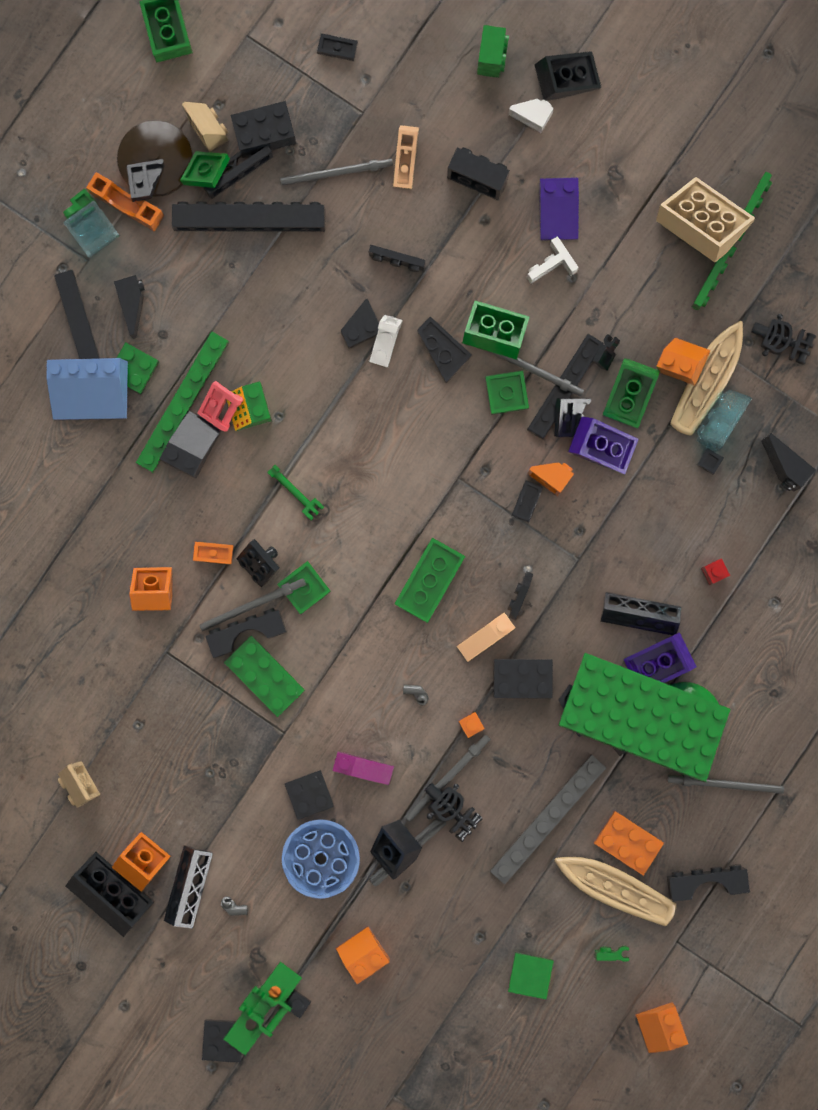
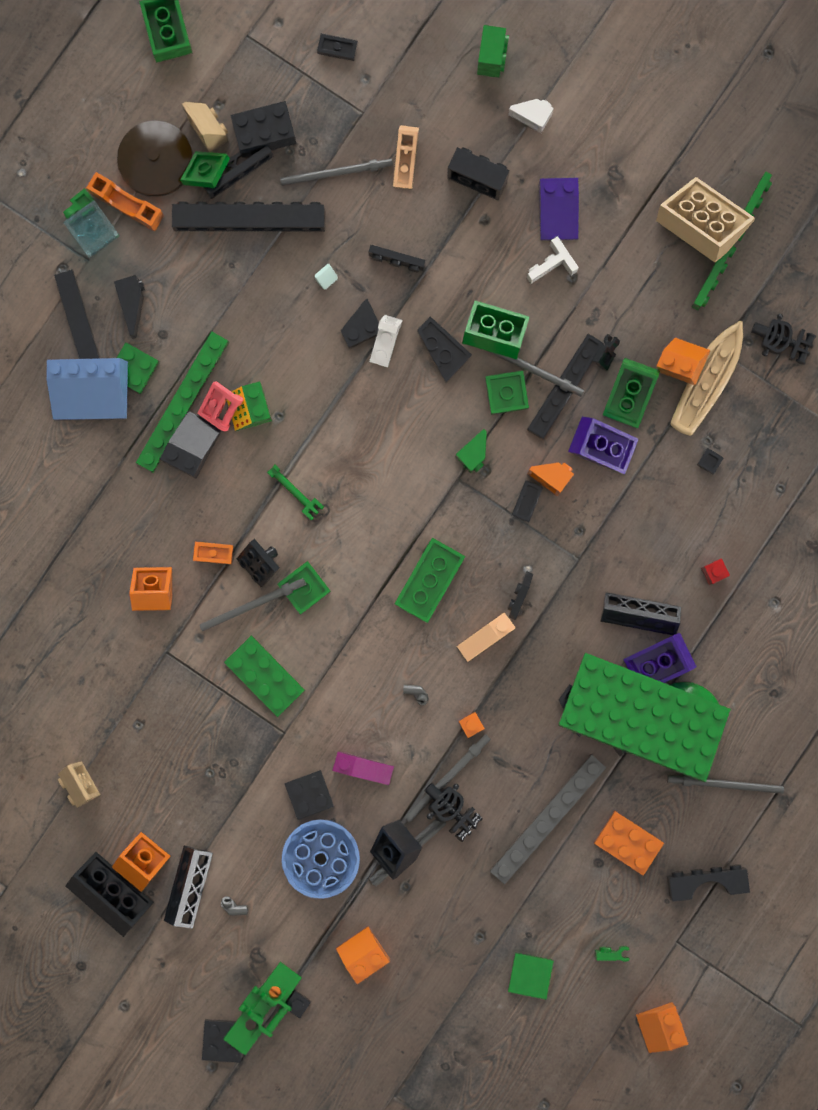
(144, 179): wing -> none
(222, 641): black arch -> none
(326, 276): none -> light aqua slope
(473, 453): none -> green slope
(522, 678): black brick -> none
(567, 75): black slope -> none
(568, 415): black wing -> none
(617, 889): tan piece -> none
(722, 419): clear light blue slope -> none
(788, 465): black slope -> none

